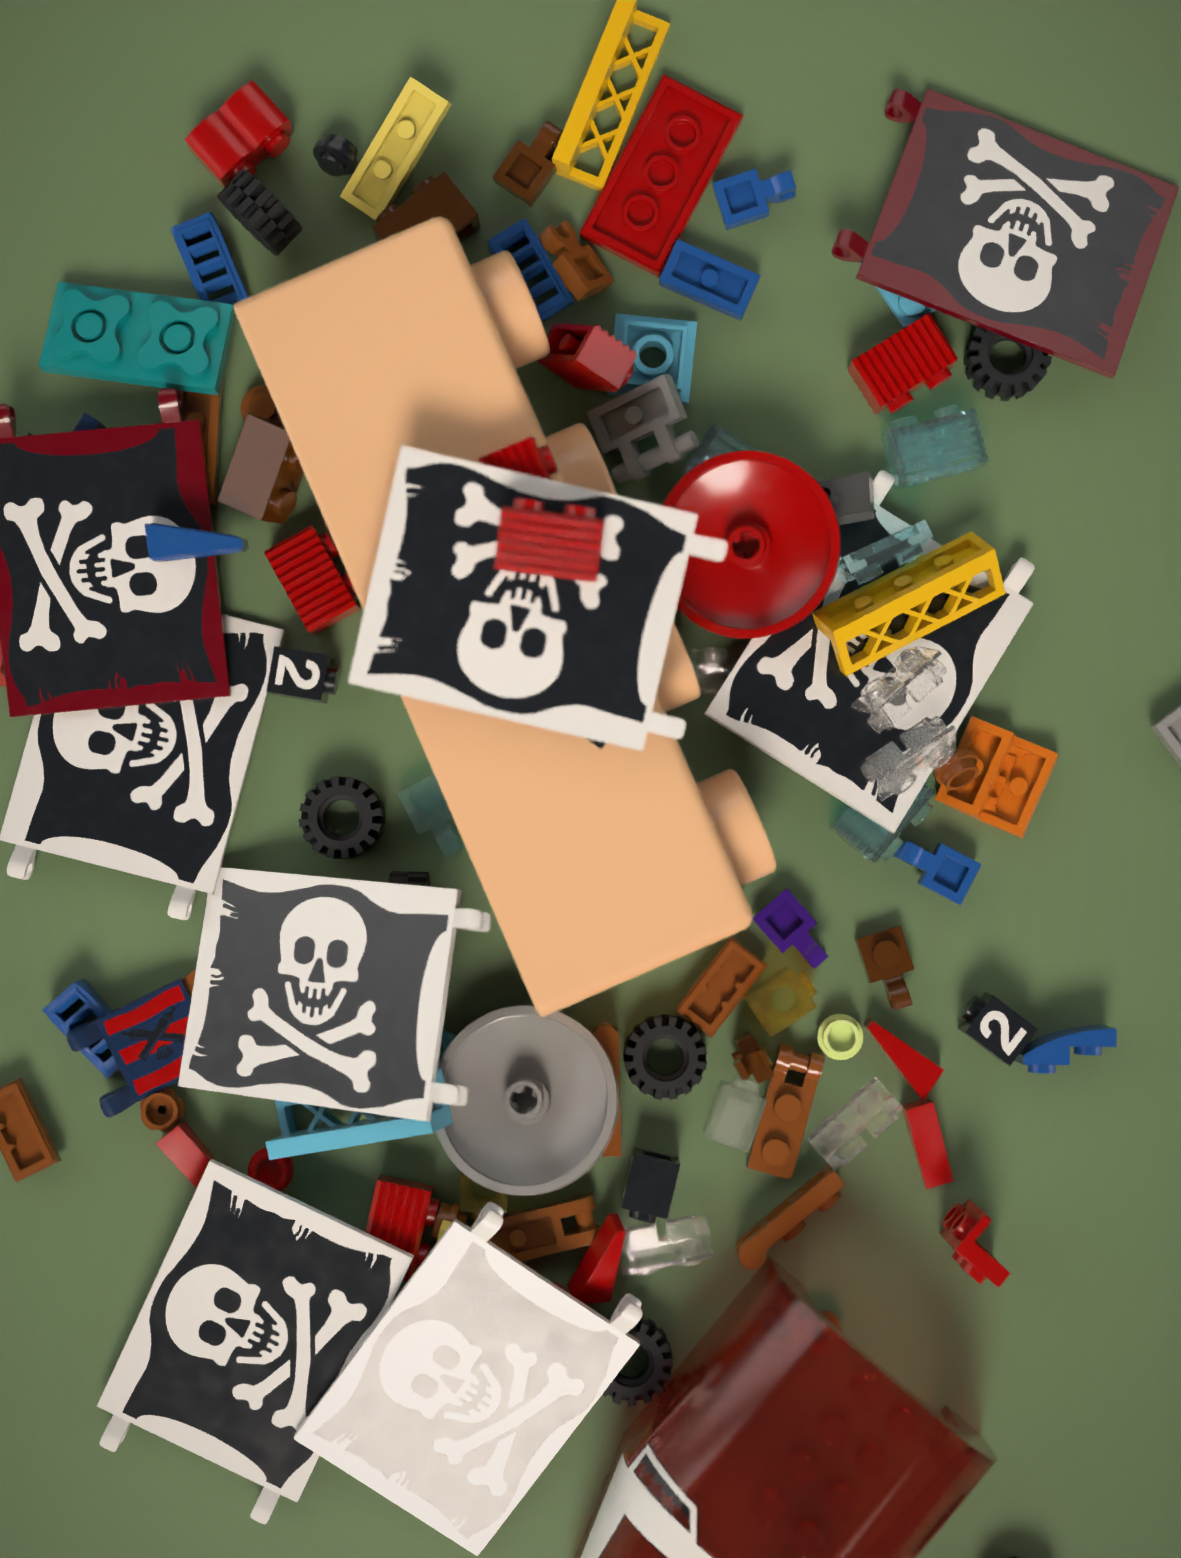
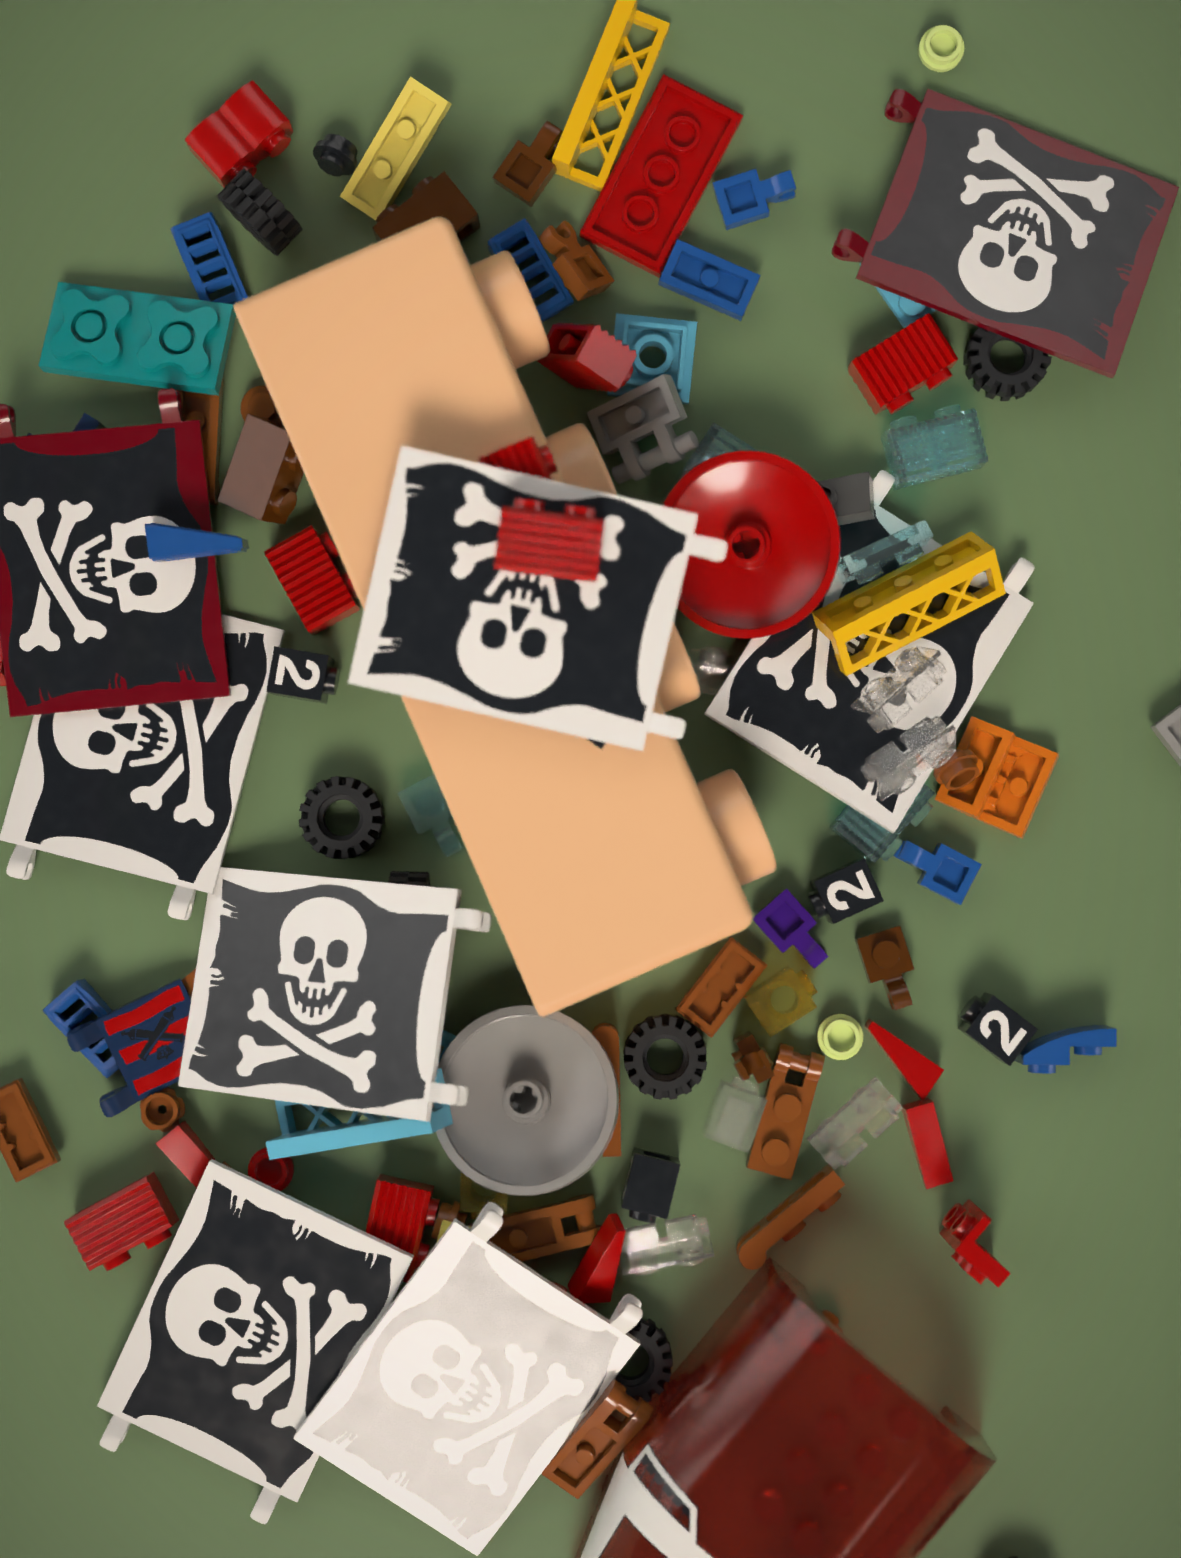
(121, 1222): none -> red brick
(597, 1440): none -> dark orange plate
(844, 892): none -> black brick
(941, 48): none -> yellowish green plate

